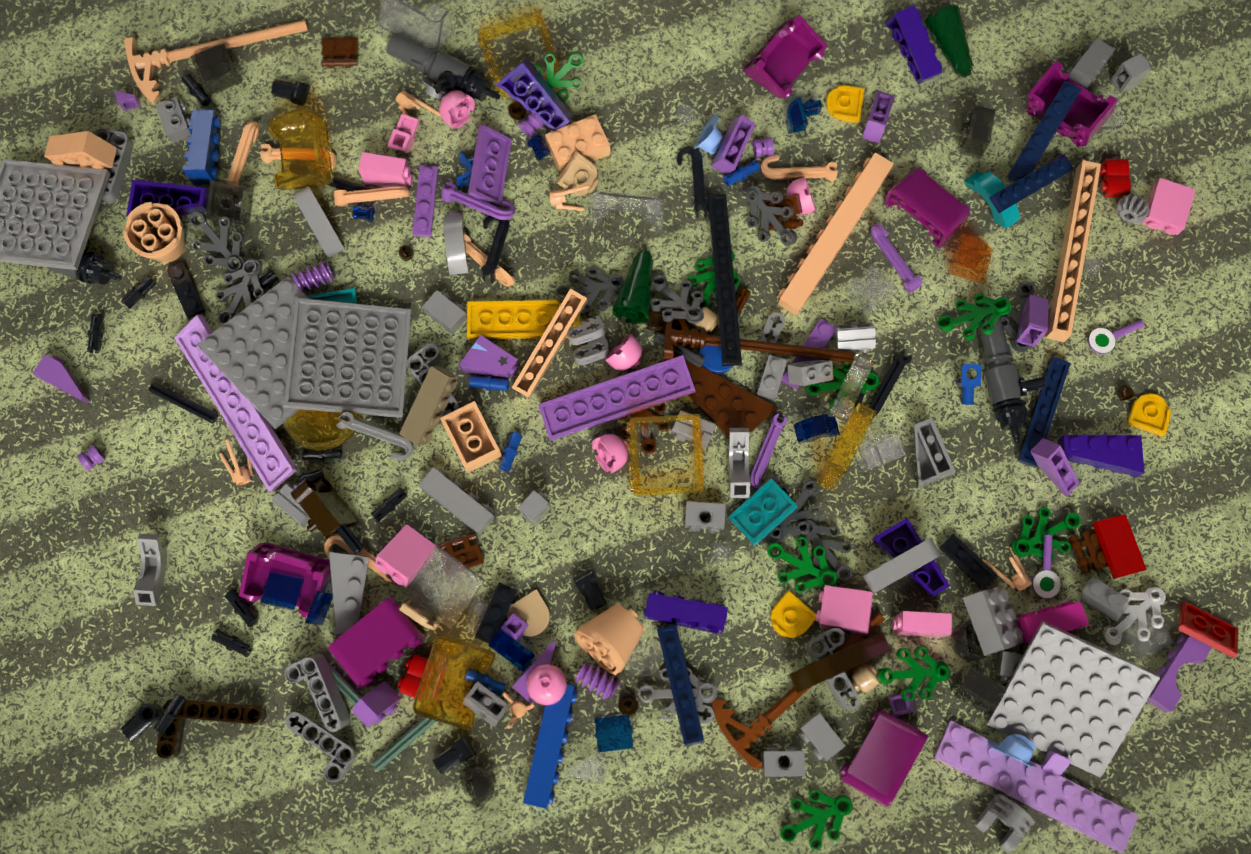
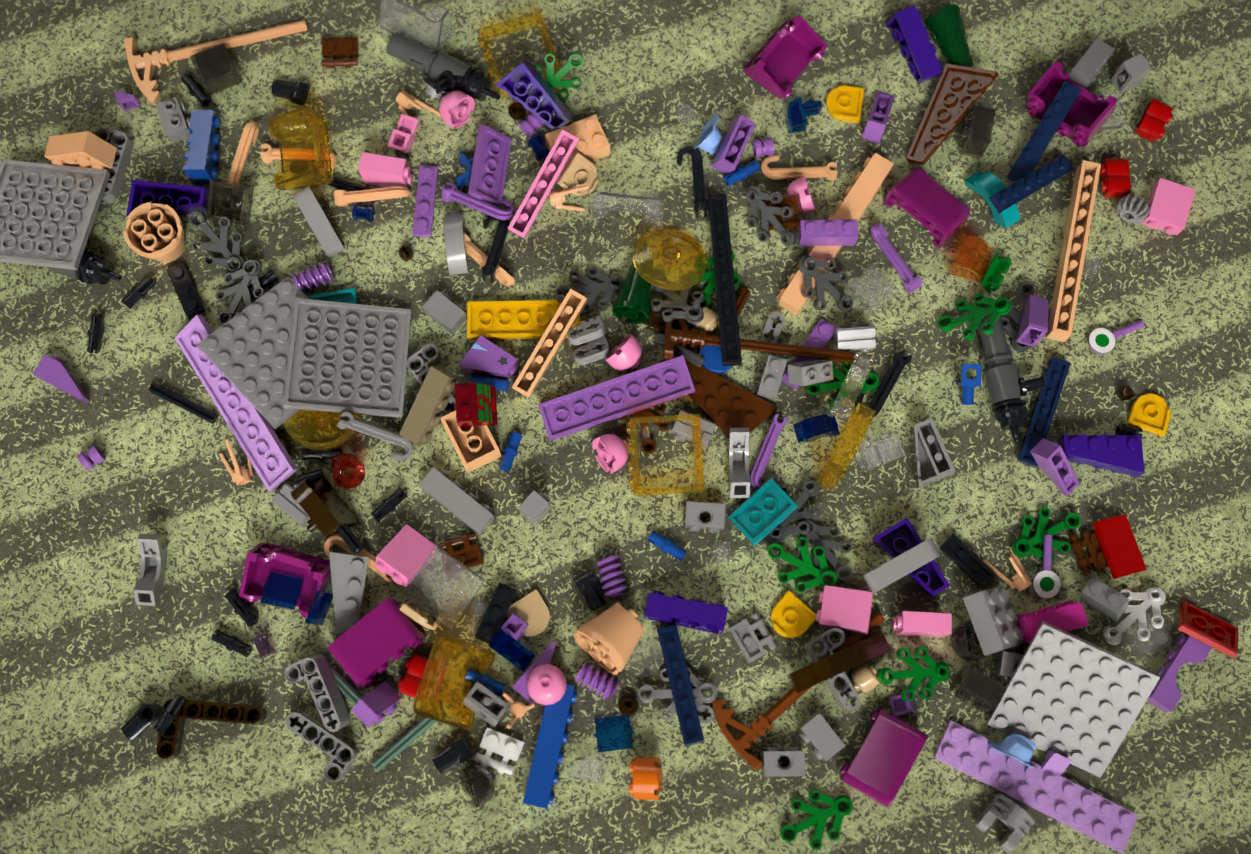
(263, 646): none -> clear purple bush
(350, 479): none -> clear red piece
(475, 404): none -> dark red slope
(502, 745): none -> white plate
(543, 184): none -> bright pink brick
(611, 577): none -> medium lavender piece
(646, 778): none -> orange brick
(667, 545): none -> blue pin
(669, 259): none -> clear yellow dish
(747, 640): none -> light grey plate
(822, 282): none -> dark grey plant
(827, 232): none -> medium lavender brick
(952, 99): none -> reddish brown wing
(993, 277): none -> green hinge
(1127, 430): none -> black pin
(1153, 120): none -> red brick

